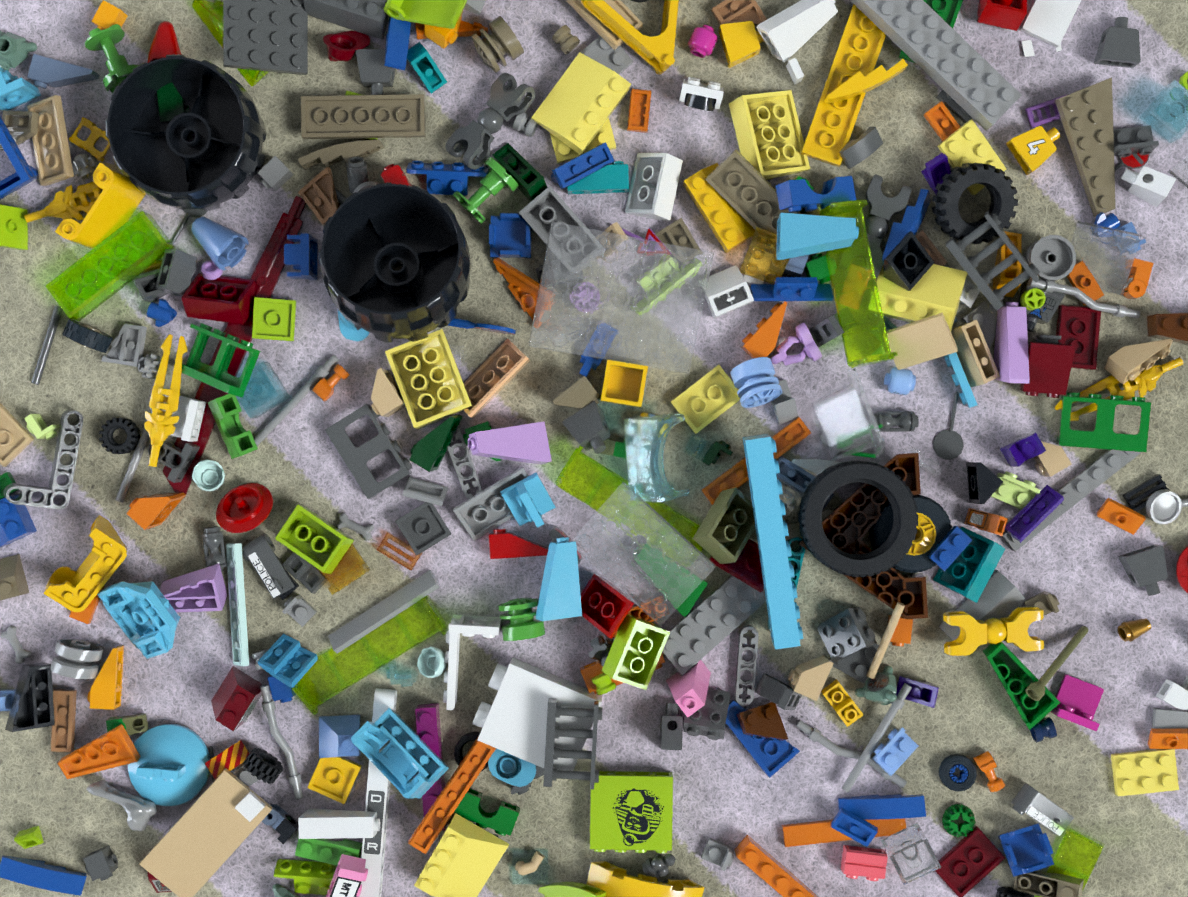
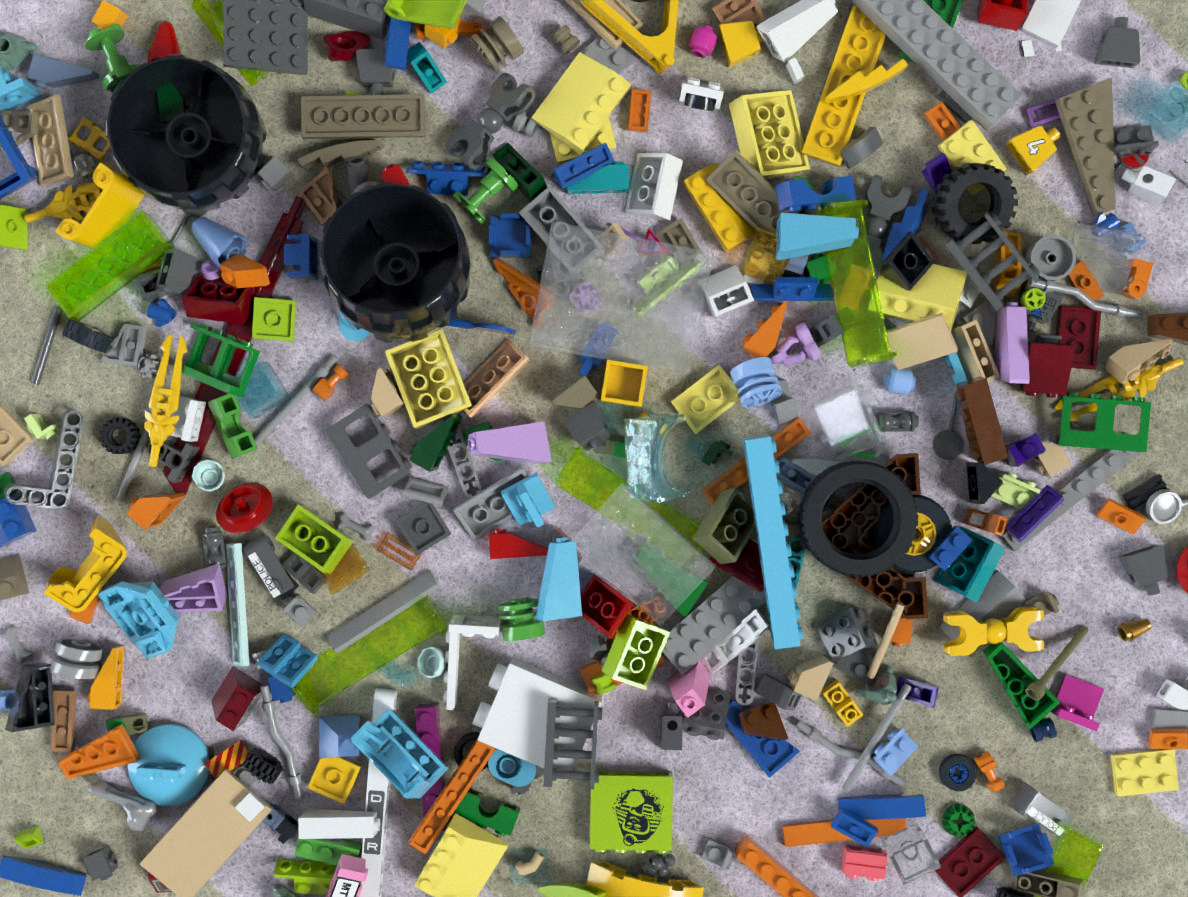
(244, 272): none -> orange slope
(736, 642): none -> white slope
(981, 421): none -> reddish brown wedge

